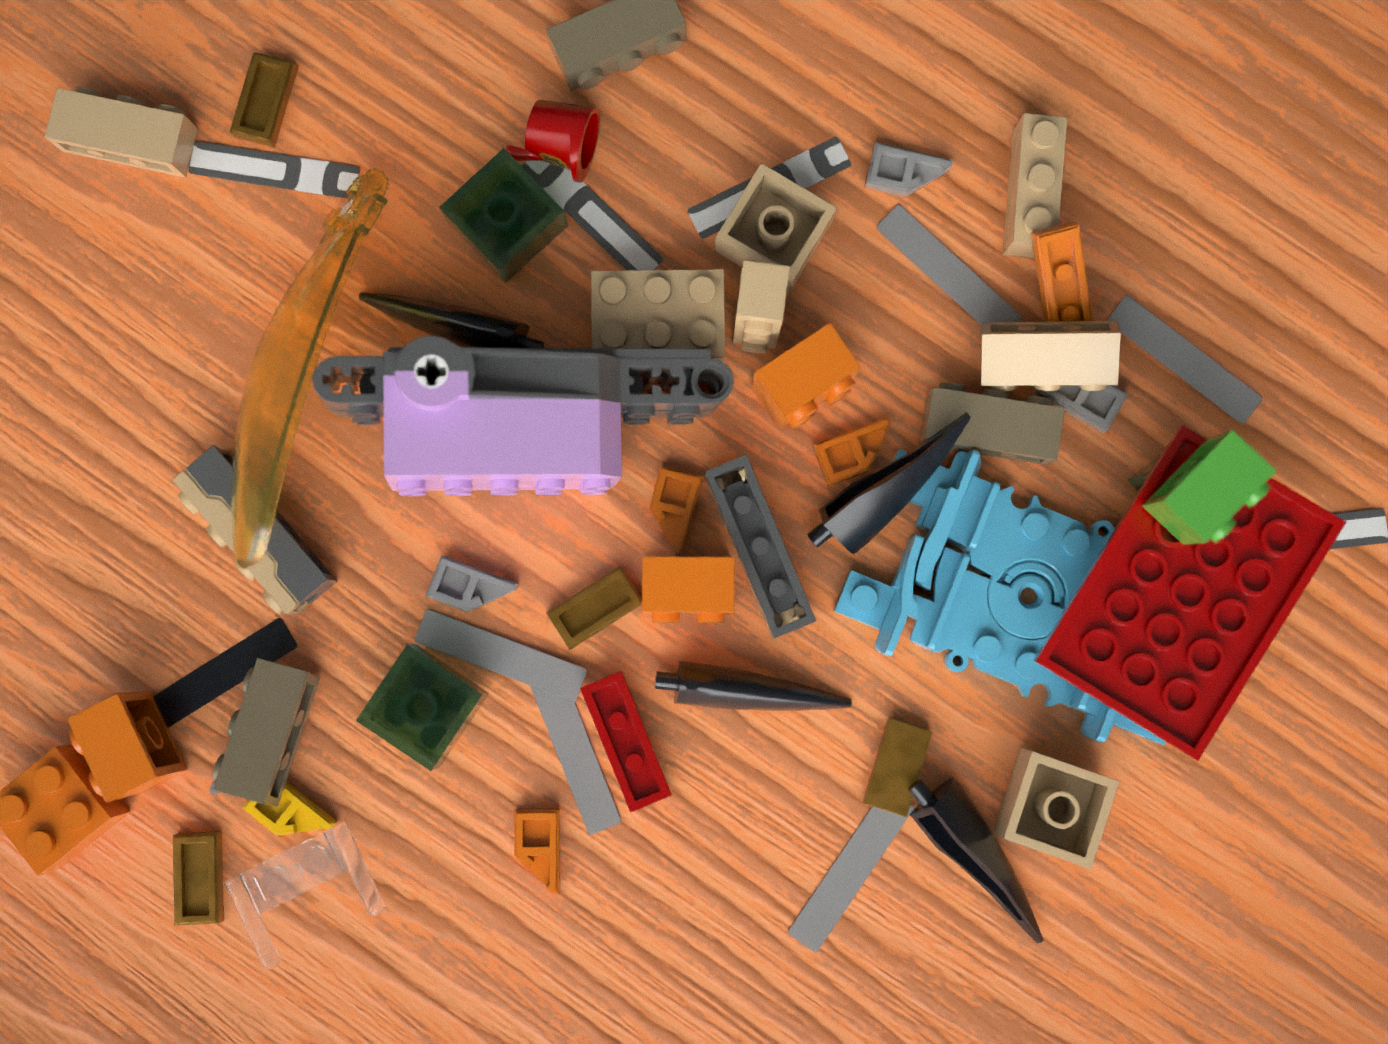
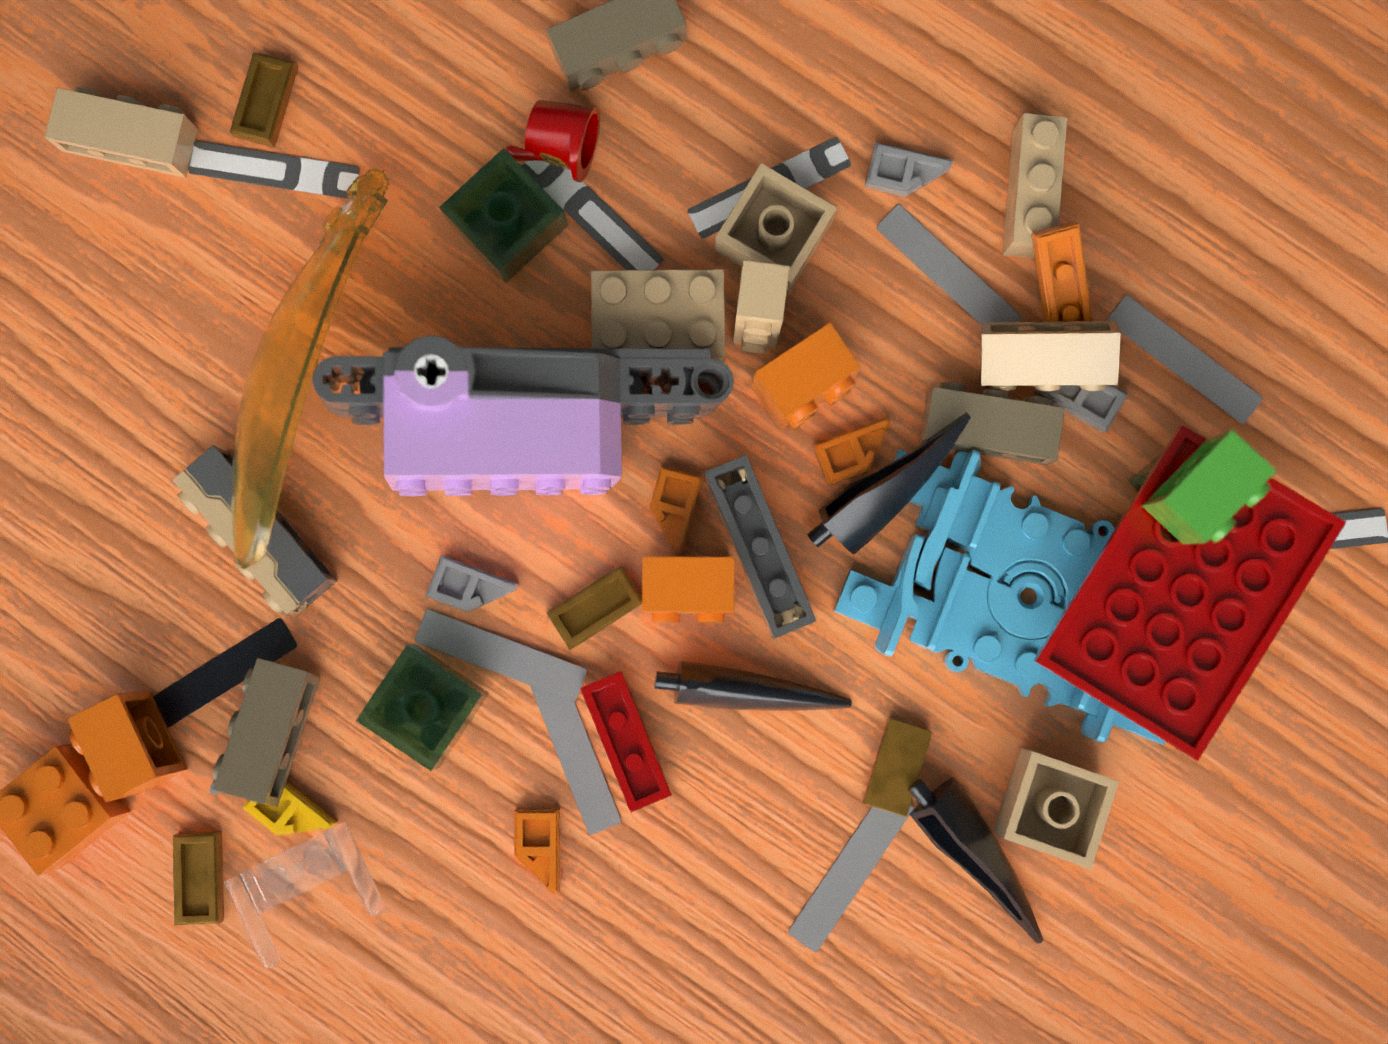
(456, 323): black piece -> none

